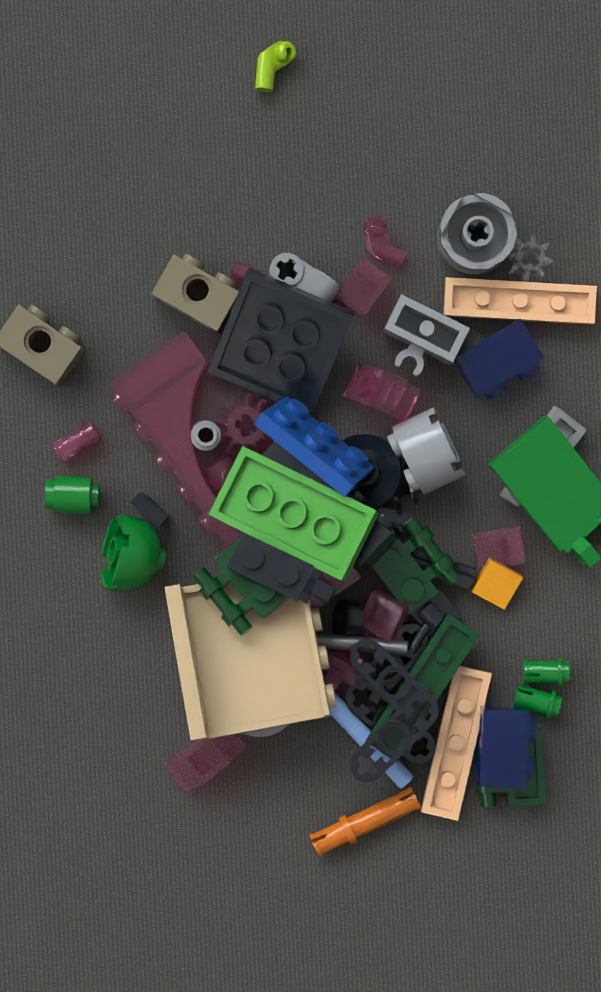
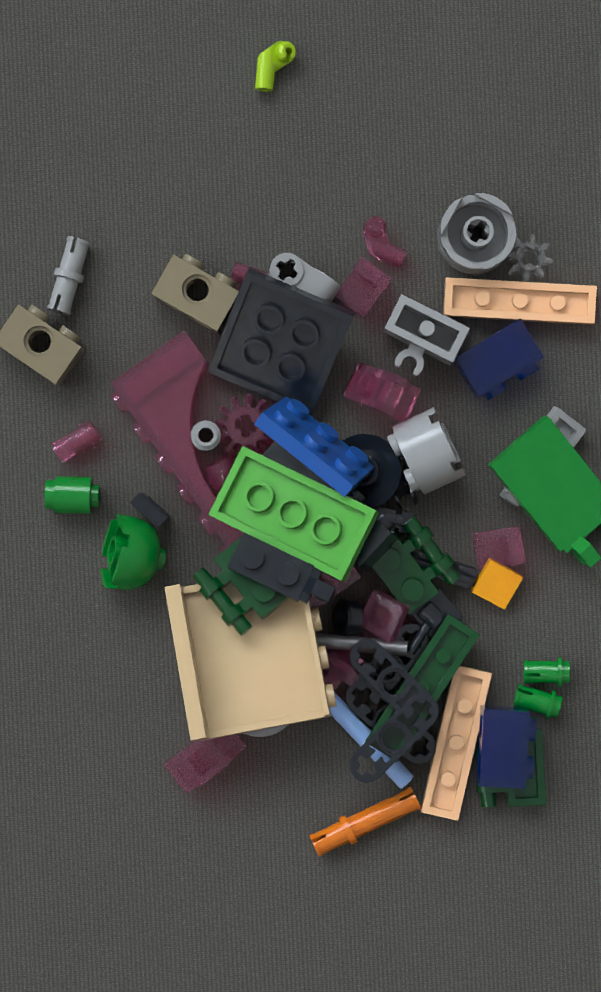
(68, 275): none -> light grey pin

